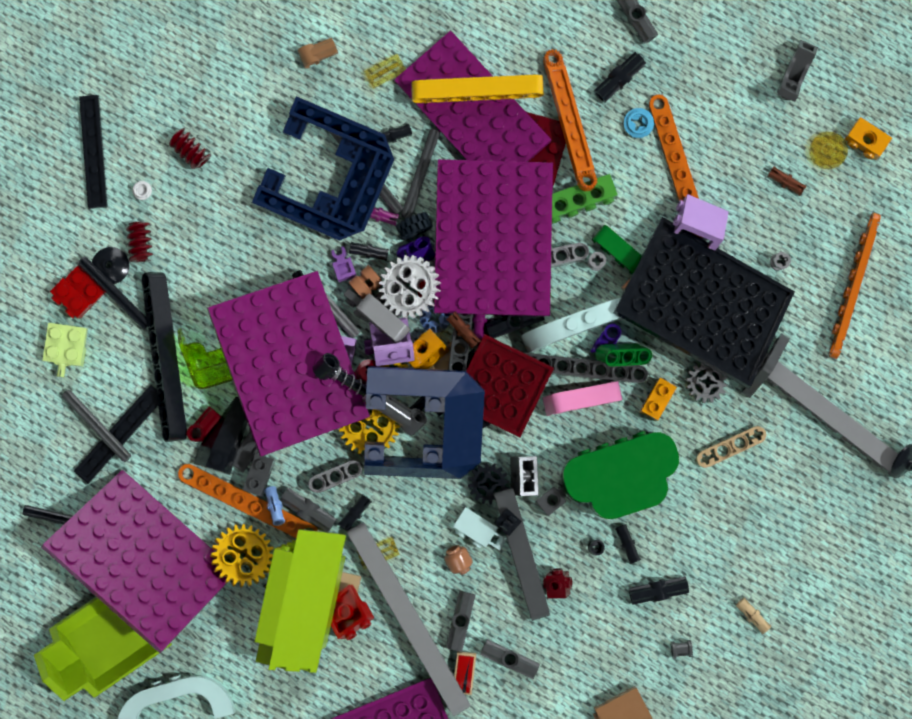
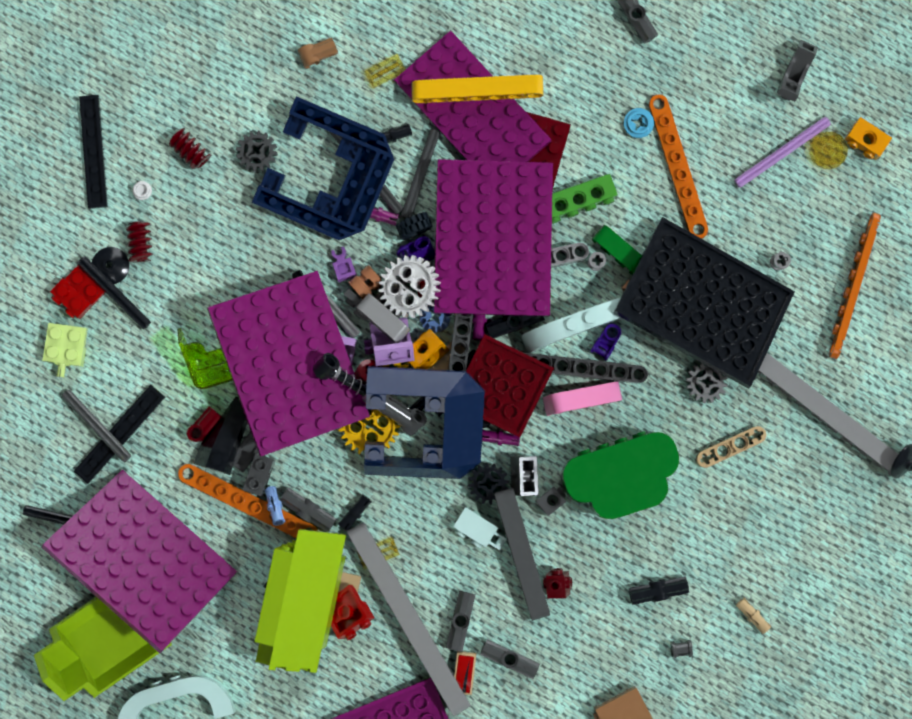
(164, 357): black beam -> none
(233, 570): yellow gear -> none
(251, 156): none -> dark grey gear
(326, 476): light grey beam -> none
(368, 251): black pin -> none
(458, 560): nougat head -> none
(463, 329): copper pin -> none
(500, 438): none -> magenta pin
(507, 522): black tile -> none
(570, 120): orange plate -> none
(596, 551): black hinge -> none
(619, 77): black piece -> none
(623, 354): green beam -> none
(628, 544): black pin -> none
(658, 399): light orange brick -> none
(701, 220): lavender panel -> none
(768, 365): dark grey beam -> none
(782, 152): none -> lavender axle
(786, 181): copper pin -> none

